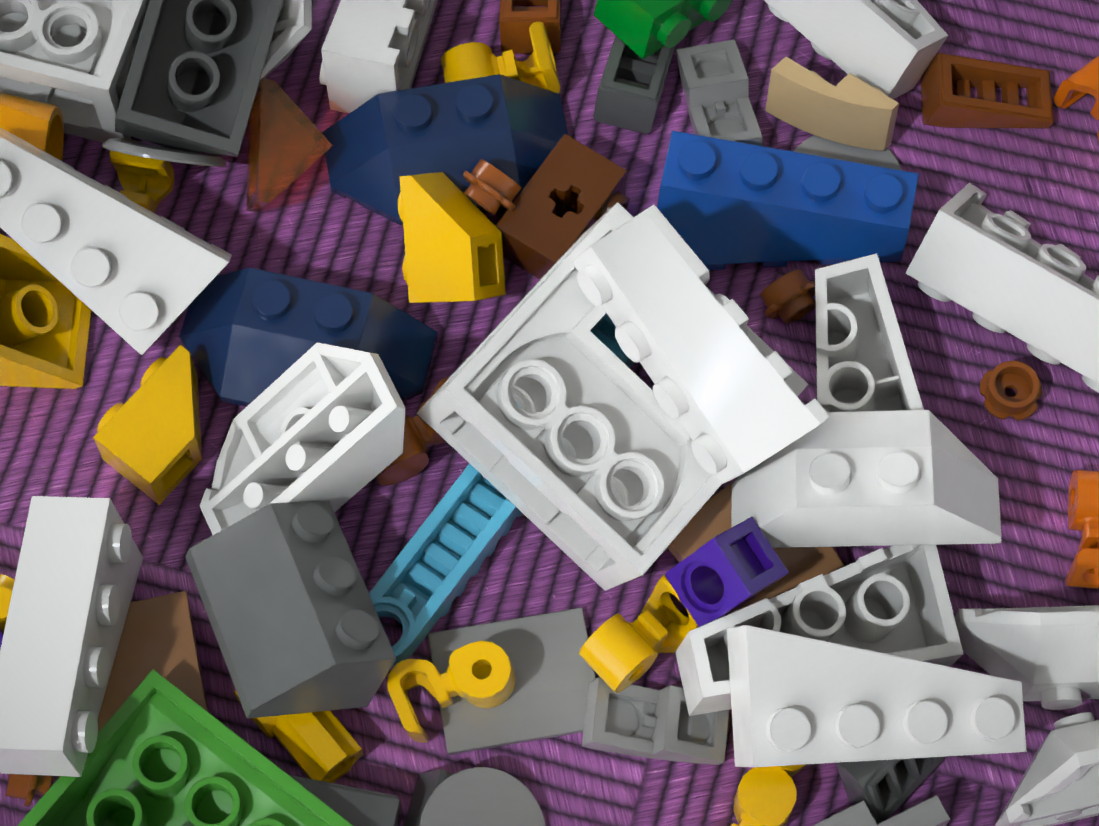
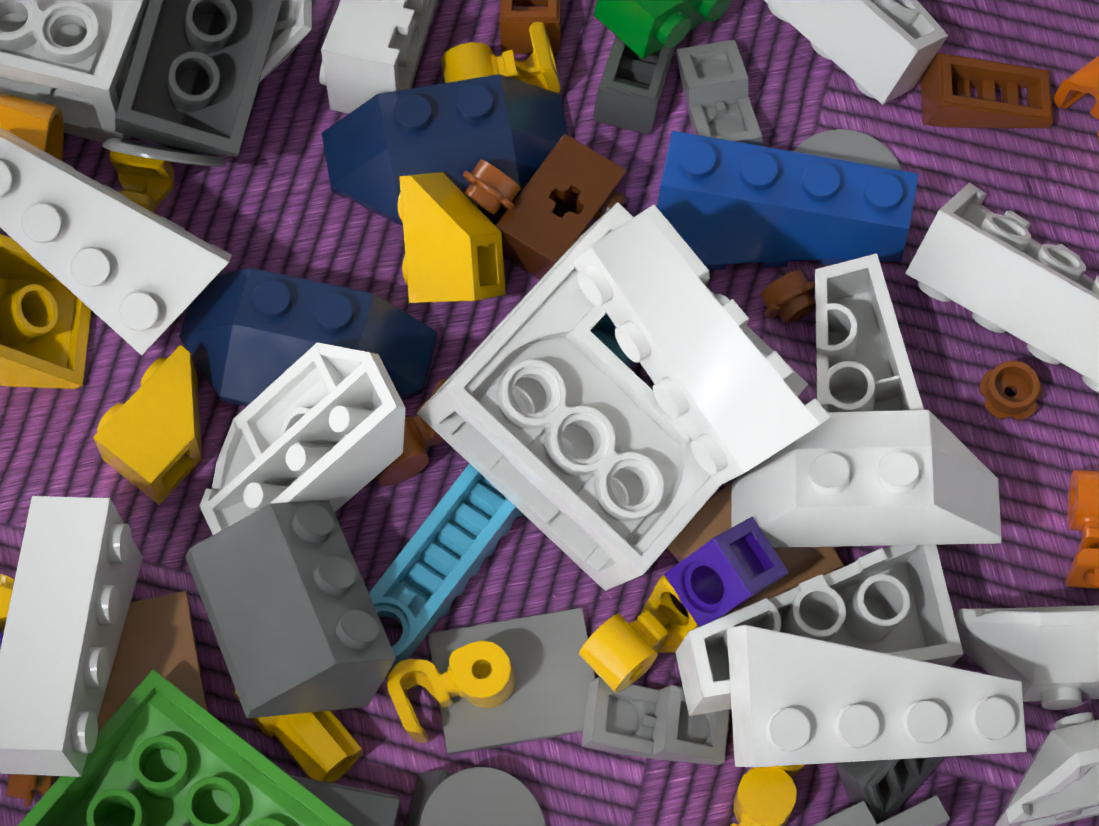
(279, 144): clear orange slope -> none
(842, 113): tan slope -> none

